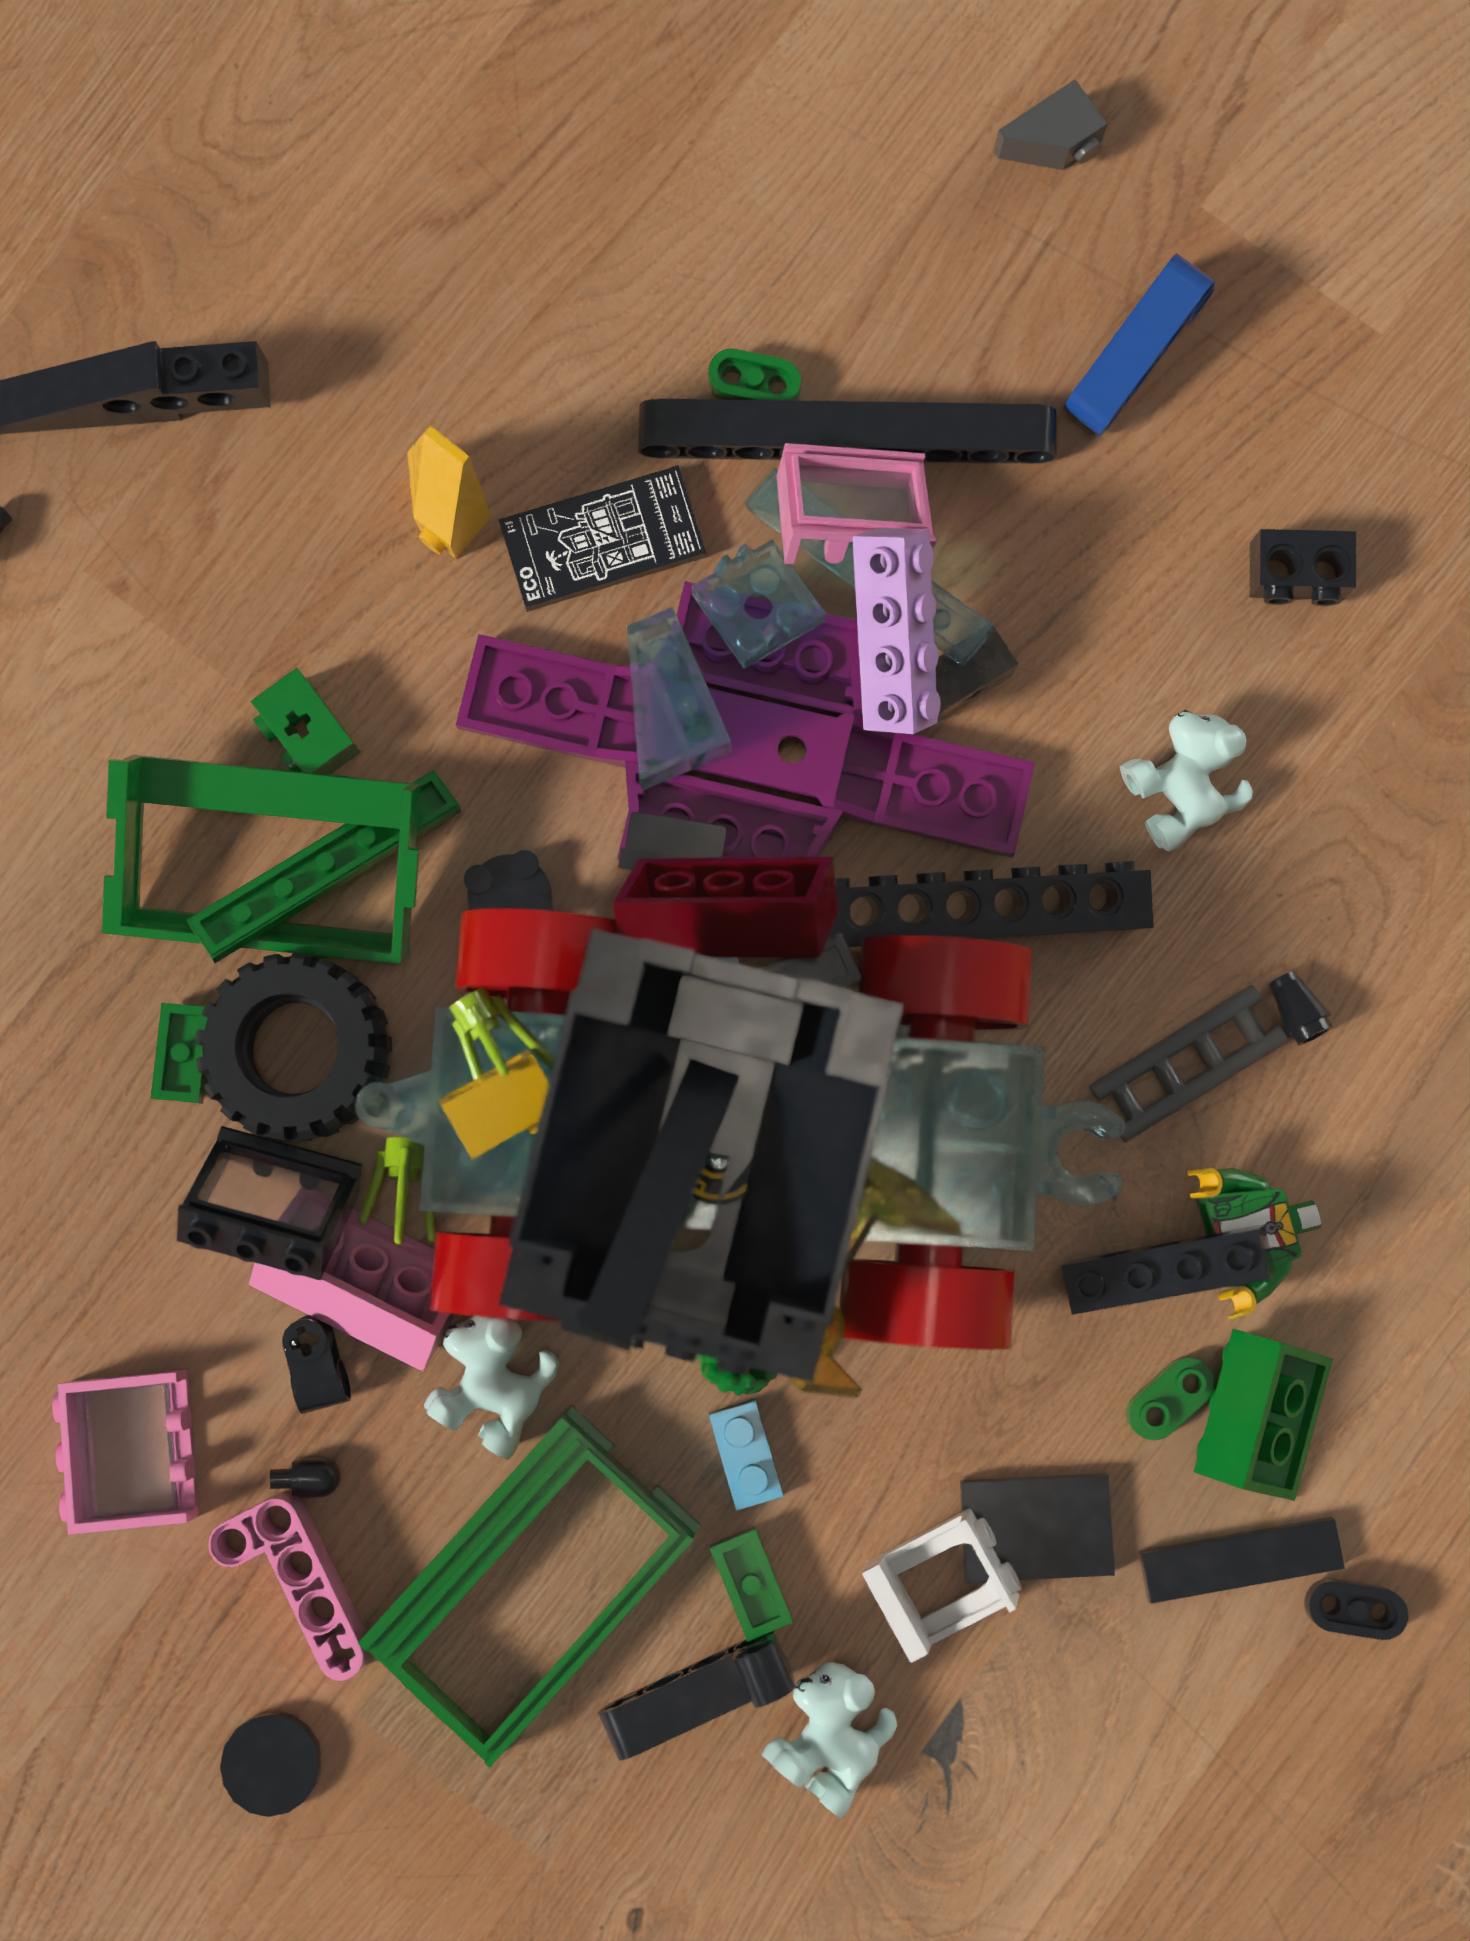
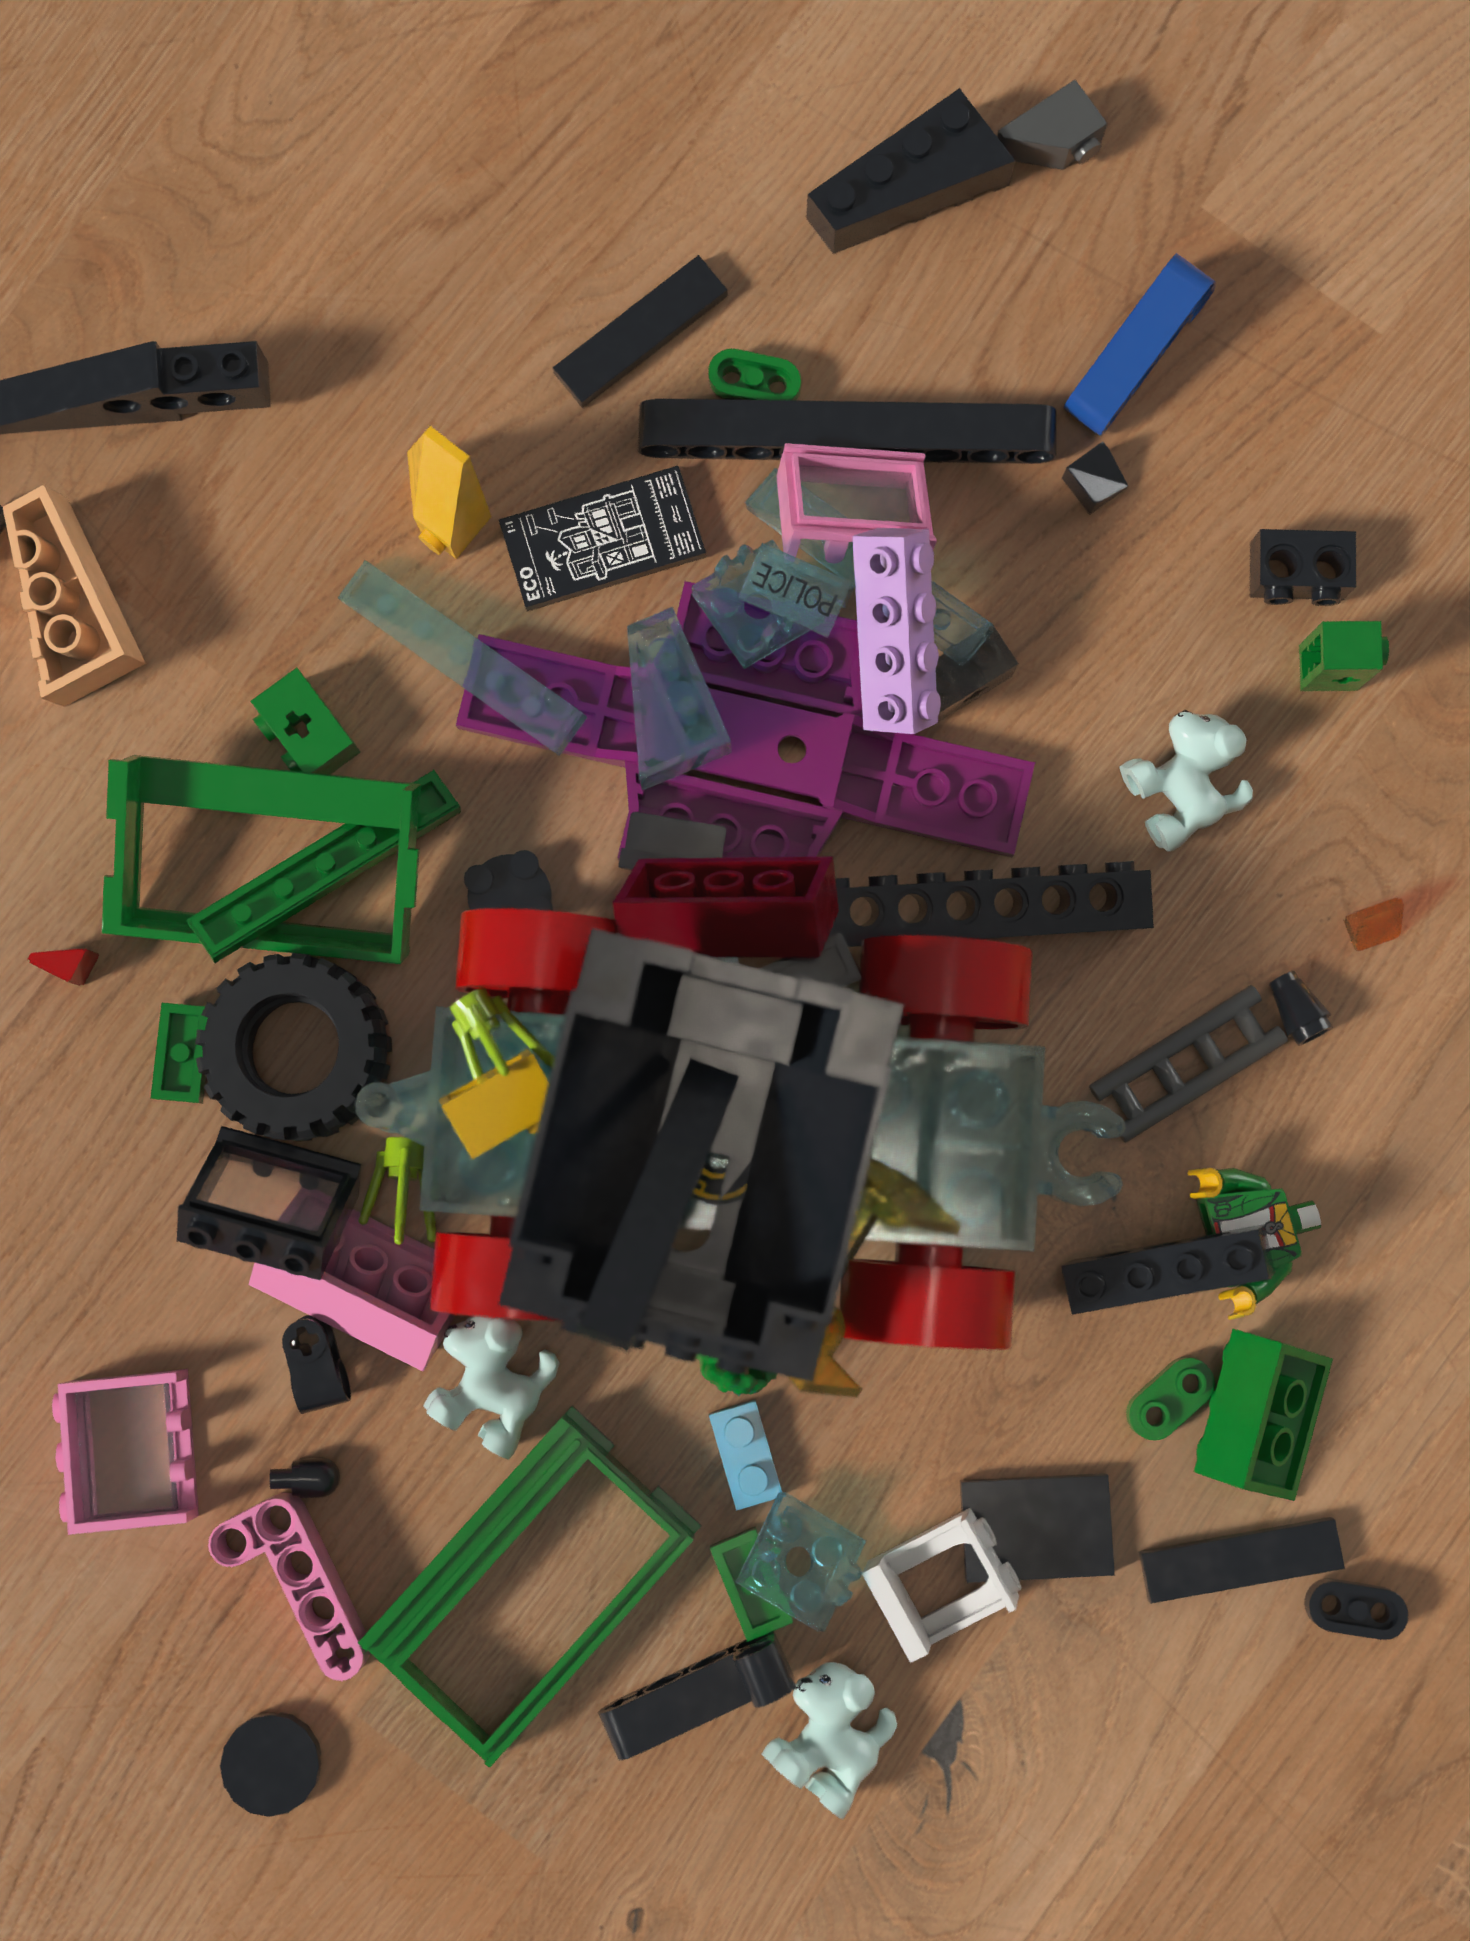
(69, 605): none -> light nougat wedge
(69, 965): none -> red slope
(462, 658): none -> clear light blue tile
(640, 331): none -> black tile
(795, 590): none -> clear light blue panel
(832, 1567): none -> clear light blue piece
(917, 170): none -> black wedge
(1095, 478): none -> black slope
(1342, 655): none -> green brick
(1375, 924): none -> clear orange slope

